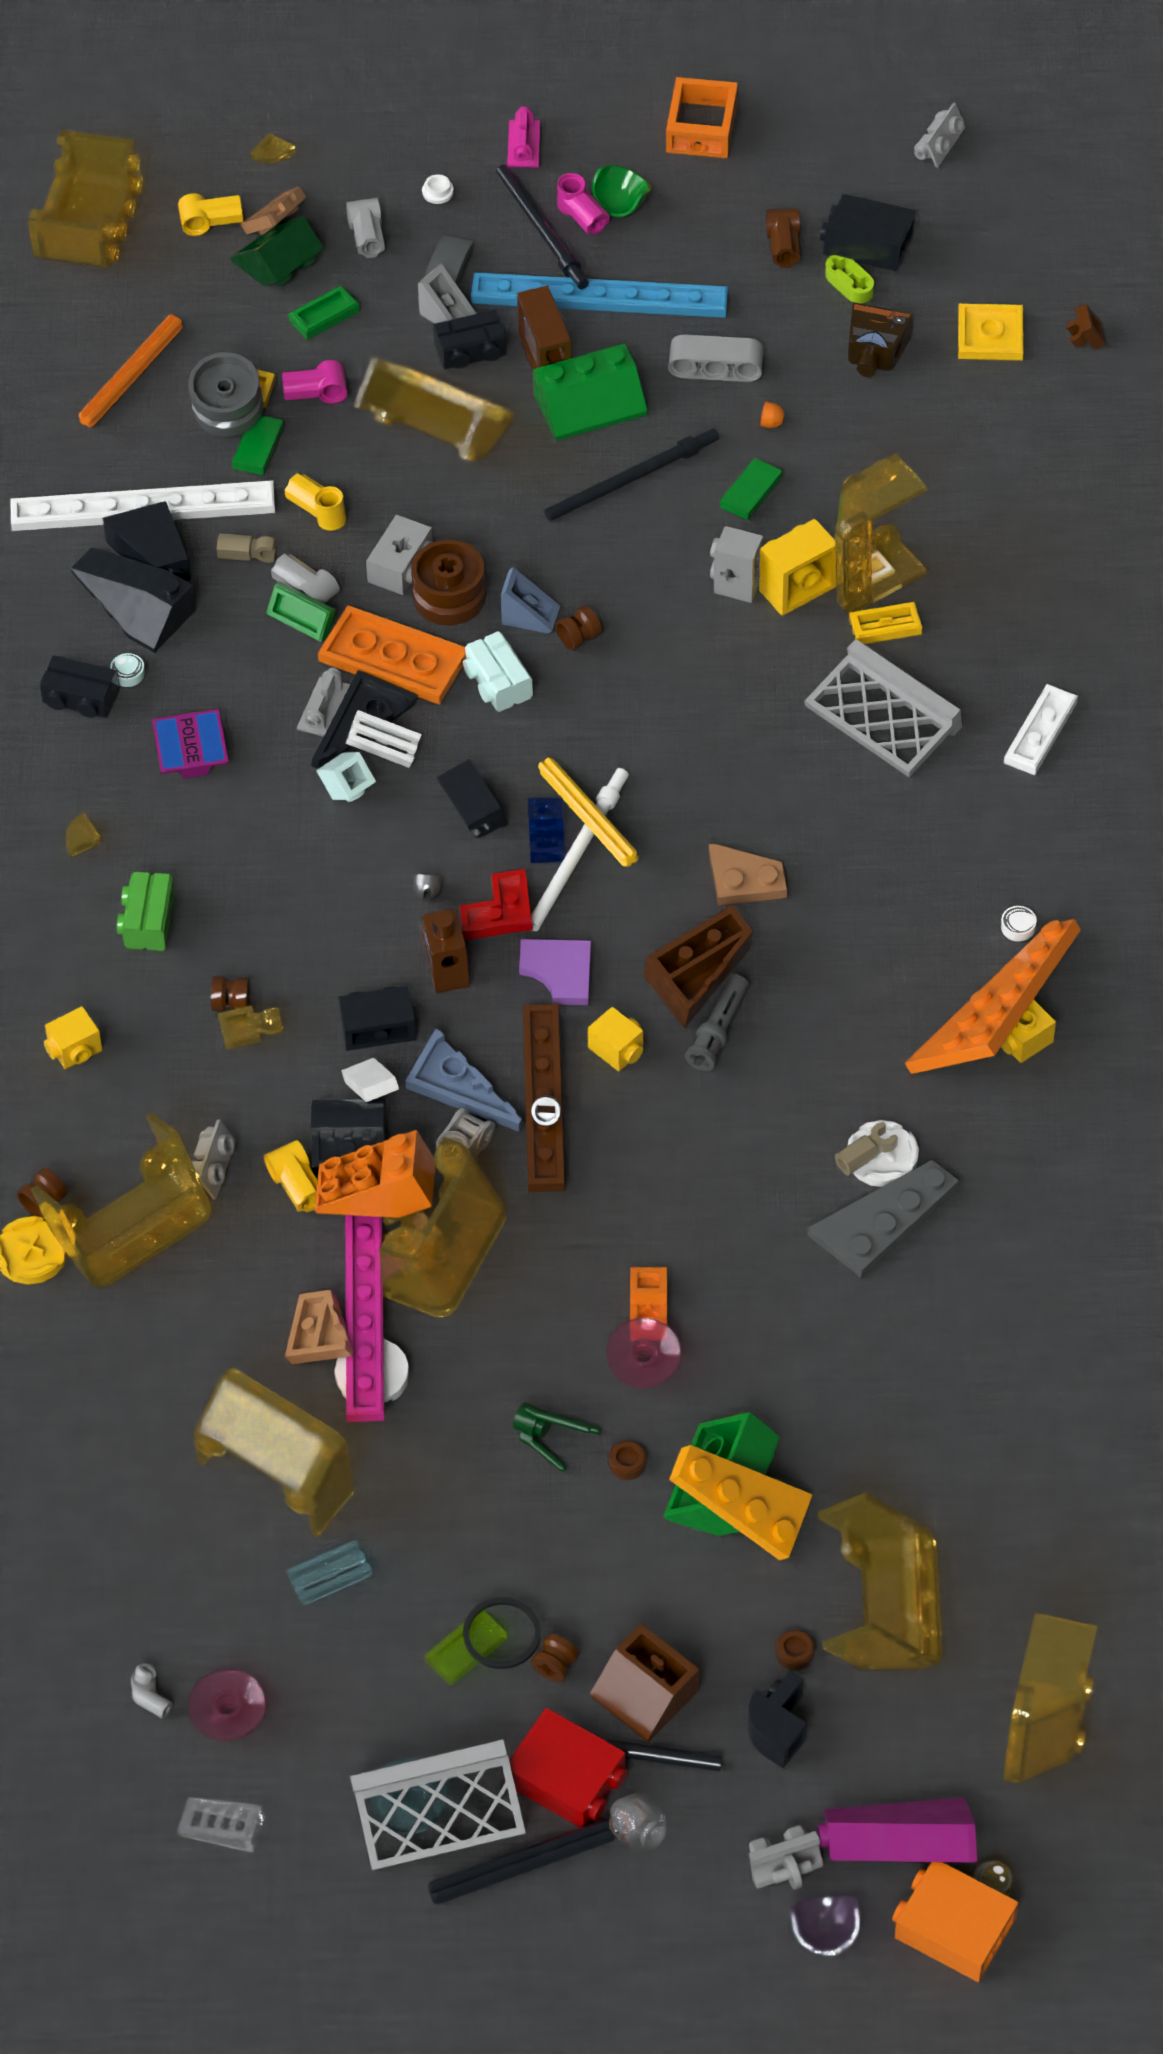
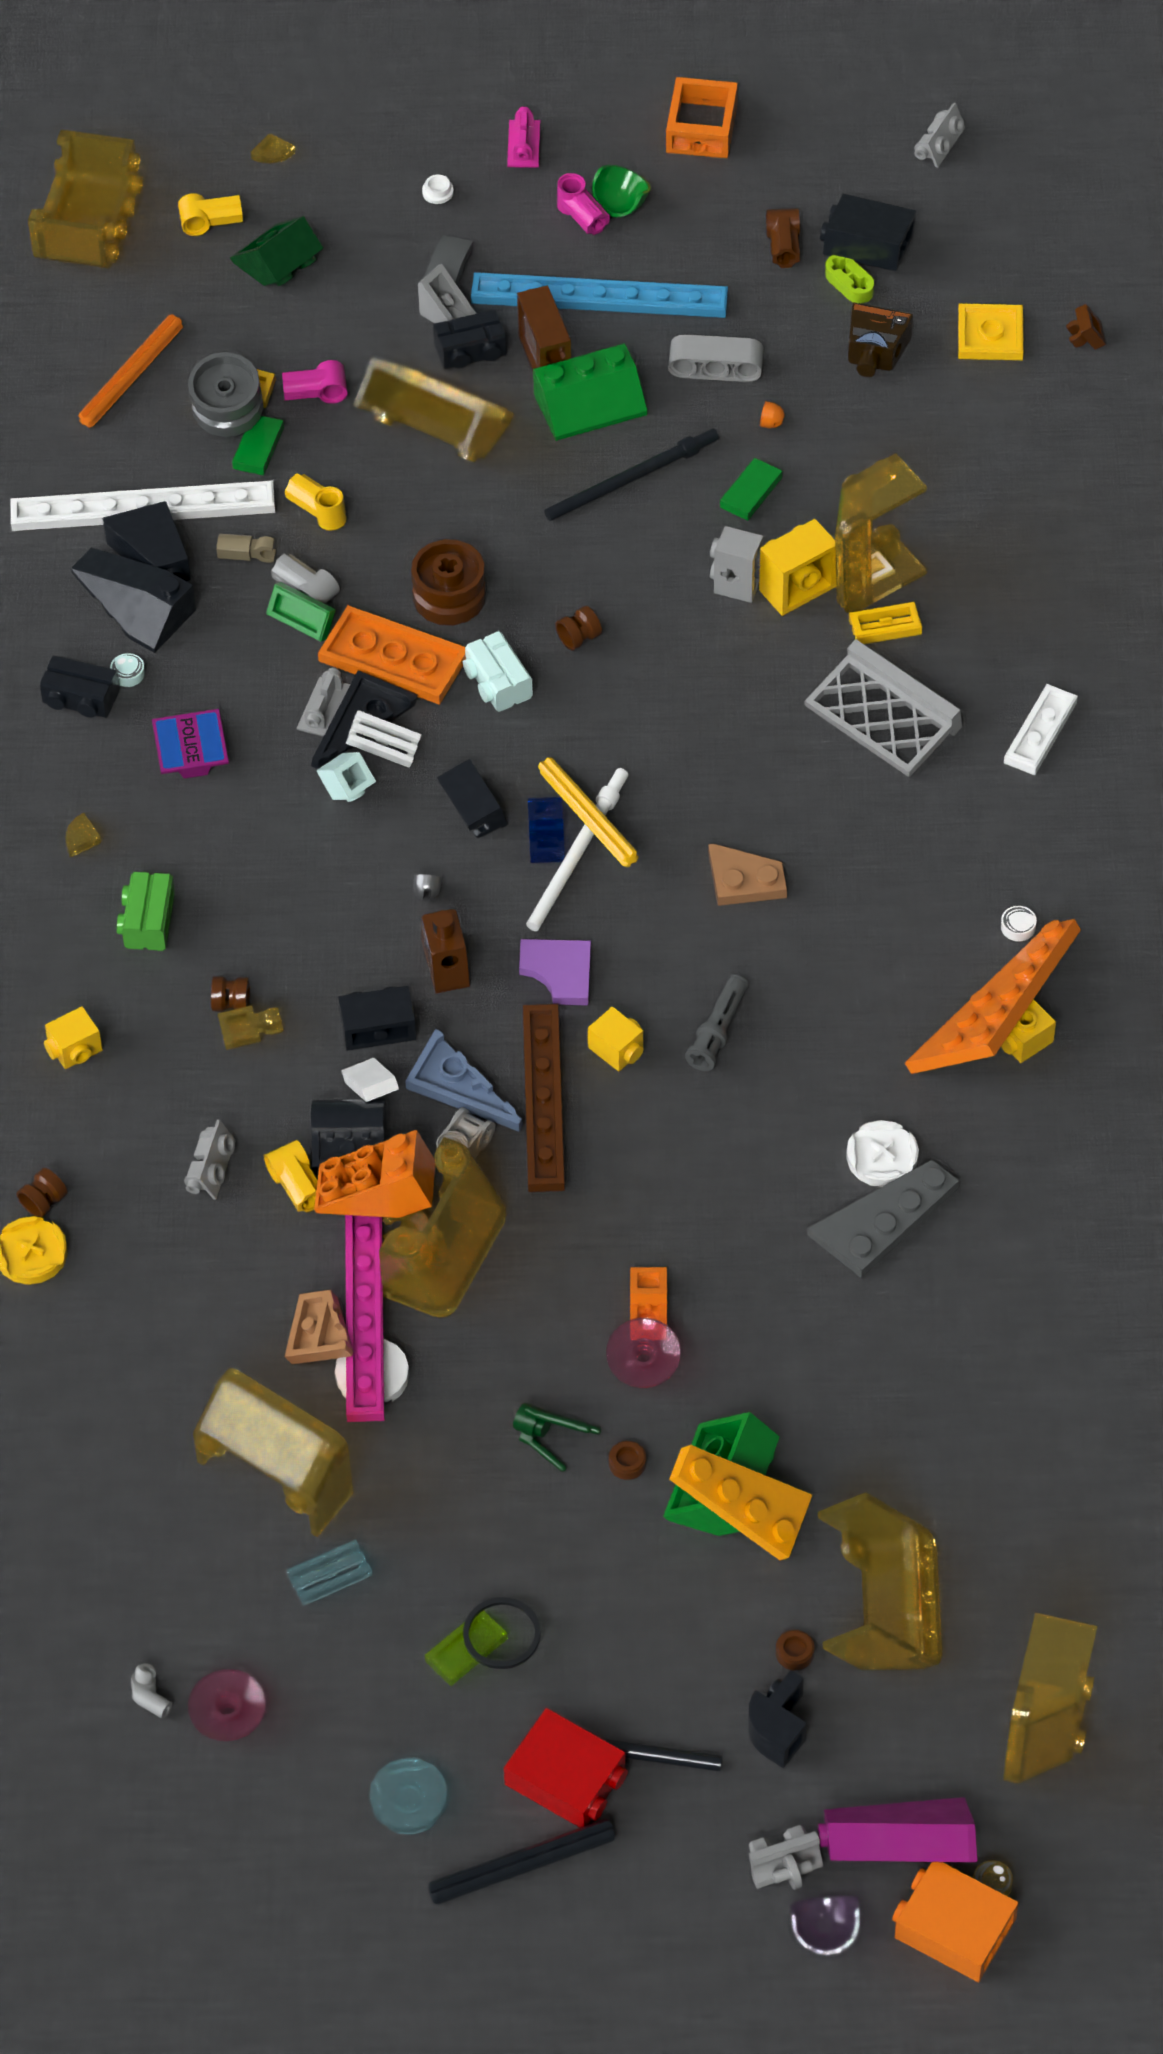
(137, 1223): clear yellow windscreen -> none
(230, 1837): clear slope -> none
(274, 211): medium nougat wing -> none
(324, 312): green tile -> none
(366, 223): light grey piece -> none
(392, 557): light grey brick -> none
(429, 1771): light grey fence -> none
(505, 914): red plate -> none
(526, 605): sand blue slope -> none
(546, 1117): hinge -> none
(555, 1658): reddish brown wheel -> none
(567, 262): black bar -> none
(638, 1822): clear head -> none
(645, 1683): reddish brown slope -> none
(697, 963): reddish brown wedge -> none
(865, 1149): dark tan bar -> none

